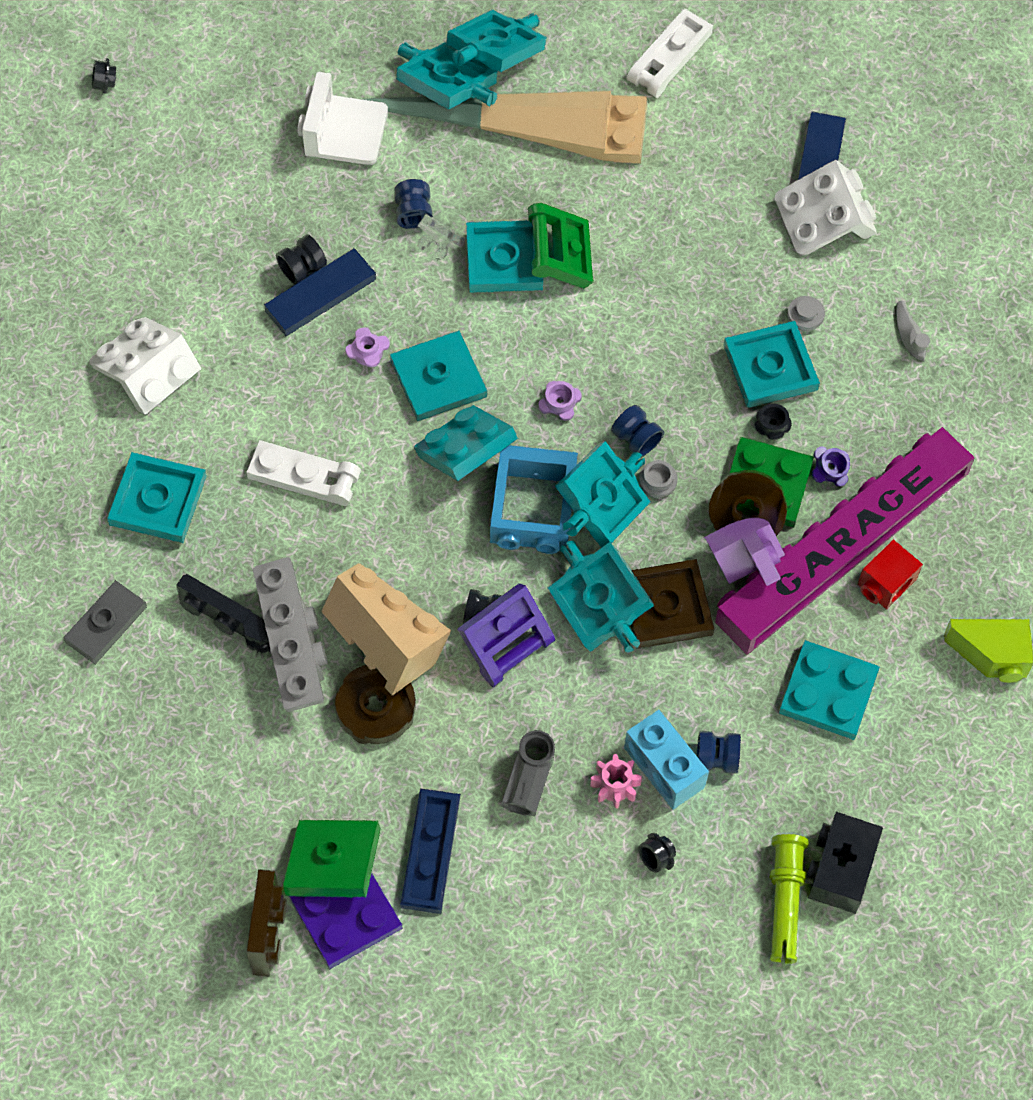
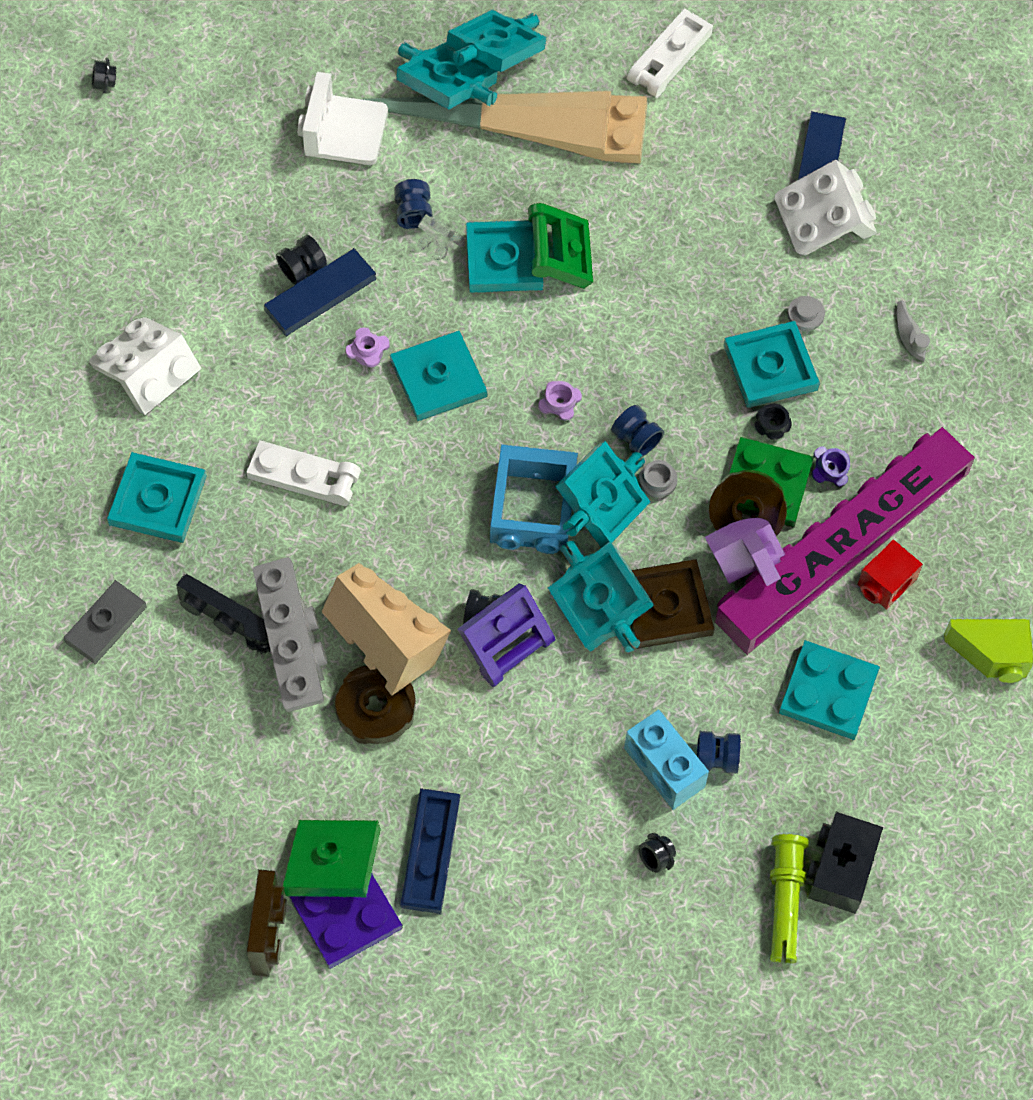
(465, 442): teal plate -> none
(529, 775): dark grey piece -> none
(617, 791): bright pink gear -> none

